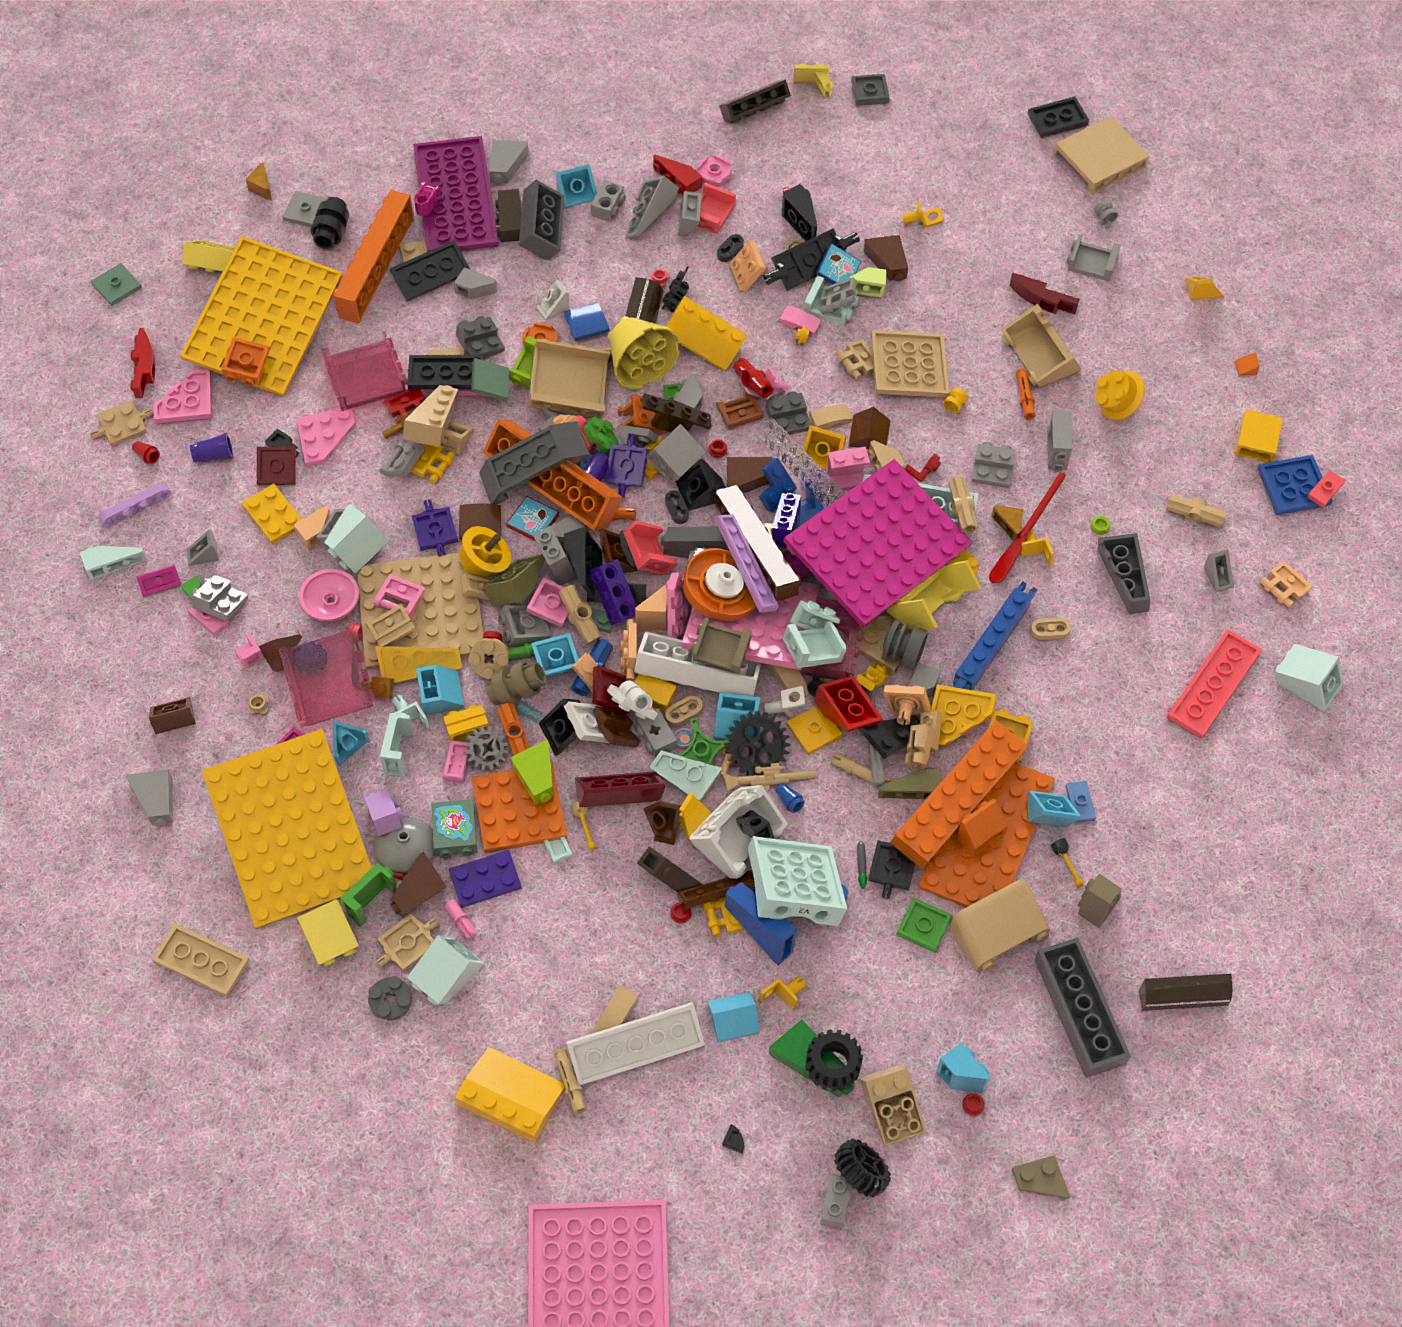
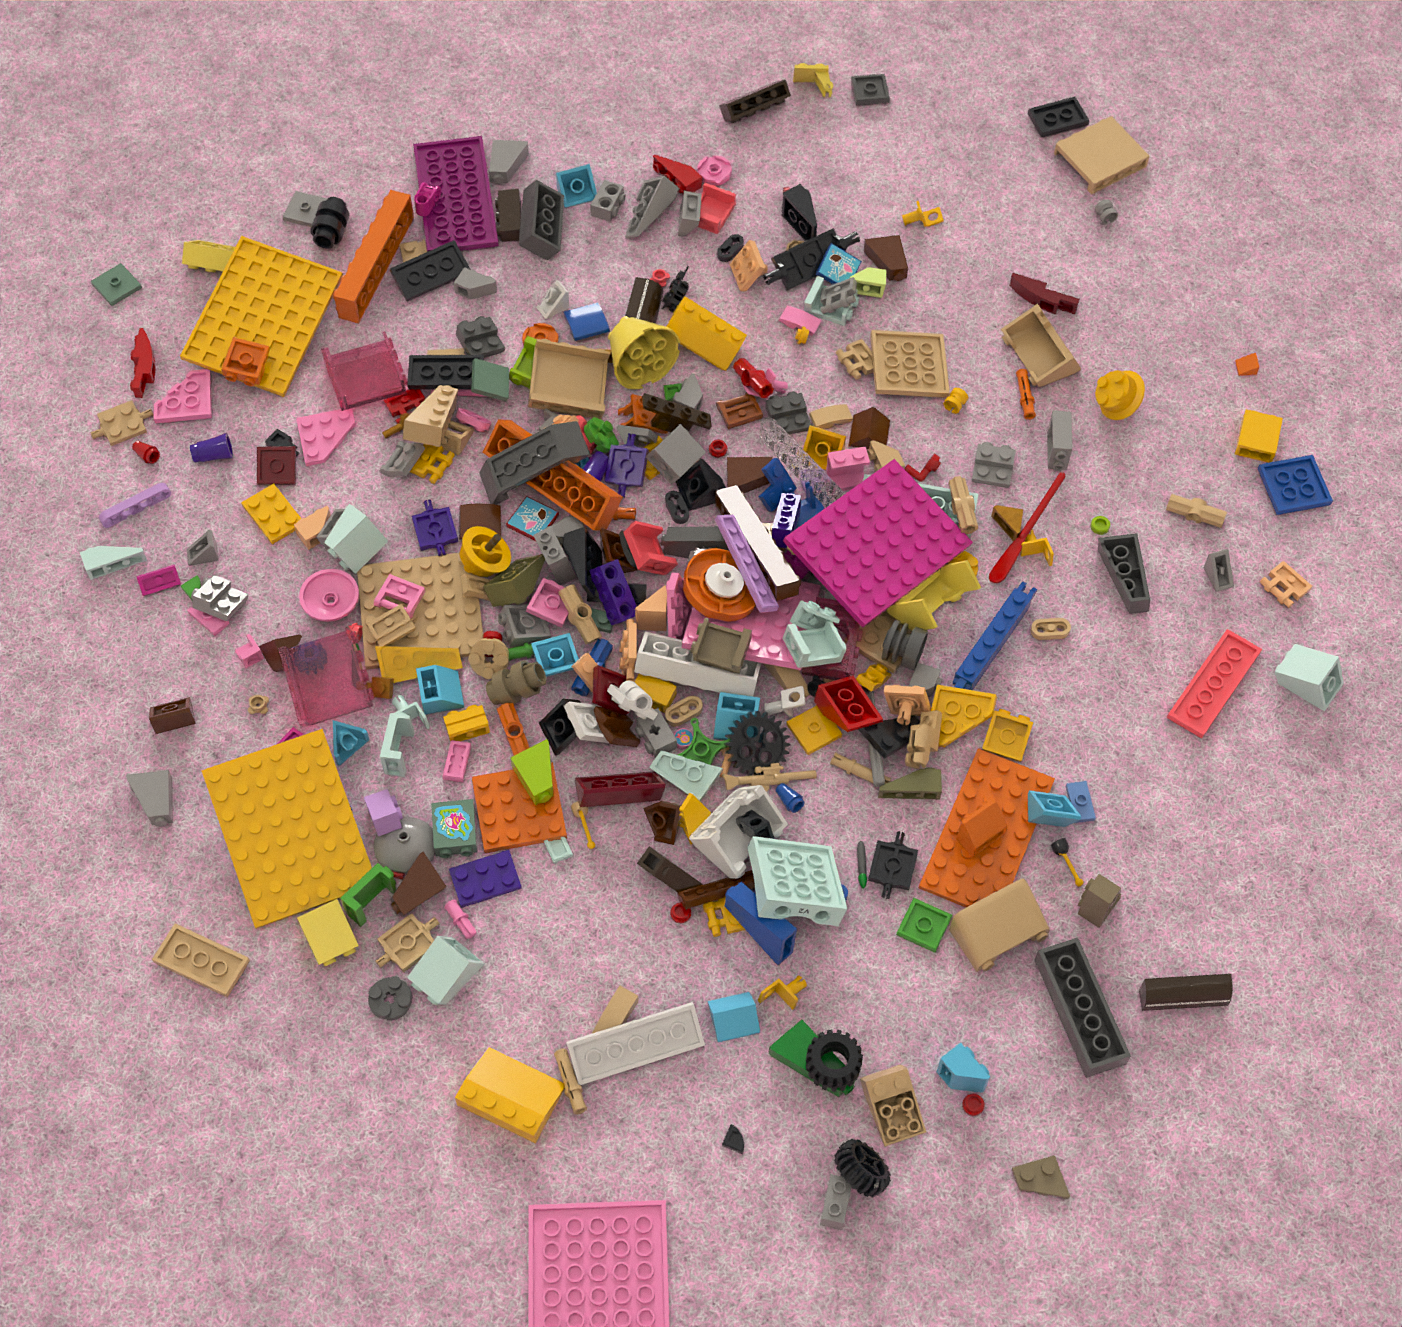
(258, 182): pearl gold slope -> none
(468, 417): none -> bright pink plate
(478, 743): light grey gear -> none
(528, 711): clear light blue pin -> none
(959, 794): orange brick -> none
(1092, 259): light grey panel -> none
(1202, 288): yellow slope -> none
(1326, 488): coral plate -> none

